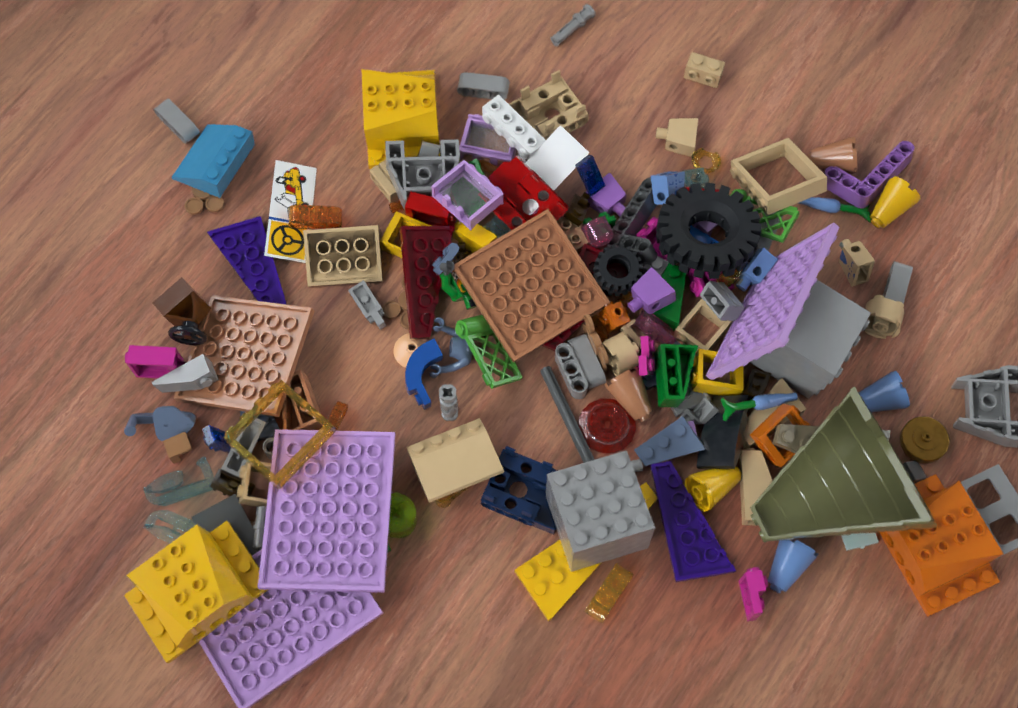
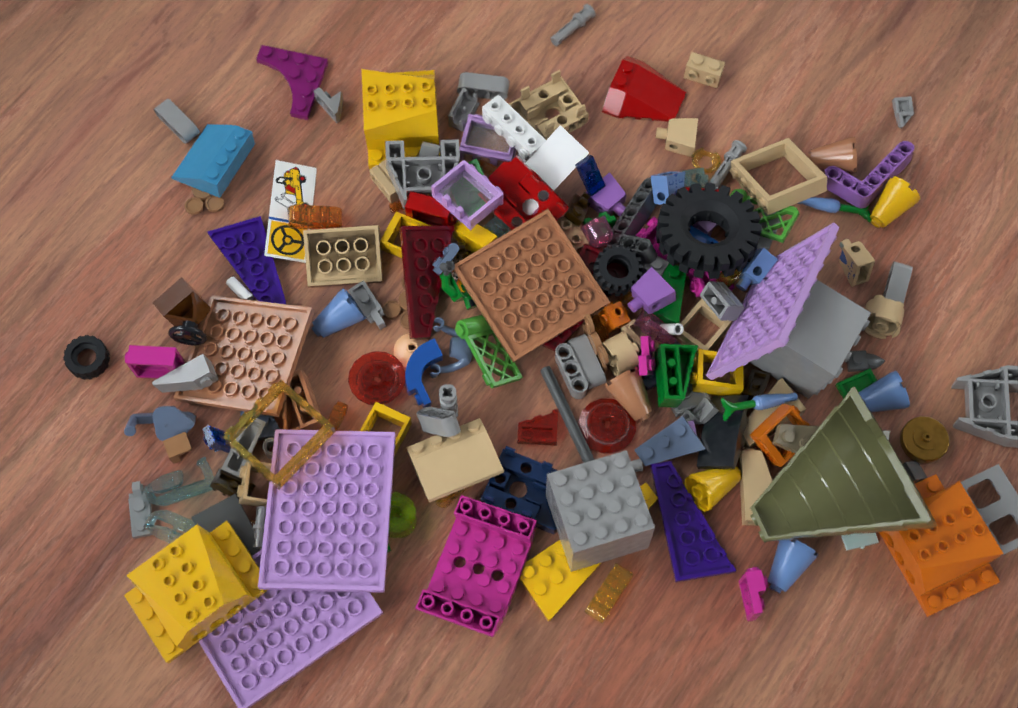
(80, 344): none -> black tyre
(139, 510): none -> light grey hinge
(239, 289): none -> white hinge
(300, 71): none -> magenta plate
(331, 105): none -> light grey slope
(337, 315): none -> medium blue cone
(378, 365): none -> clear red piece
(392, 416): none -> yellow window
(438, 421): none -> light grey beam
(462, 107): none -> light grey hinge
(485, 538): none -> dark pink slope
(539, 430): none -> clear red wing
(642, 93): none -> red wedge
(673, 328): none -> white hinge
(735, 152): none -> light grey pin
(859, 380): none -> green tile
(863, 361): none -> dark grey plate
(903, 110): none -> light grey slope

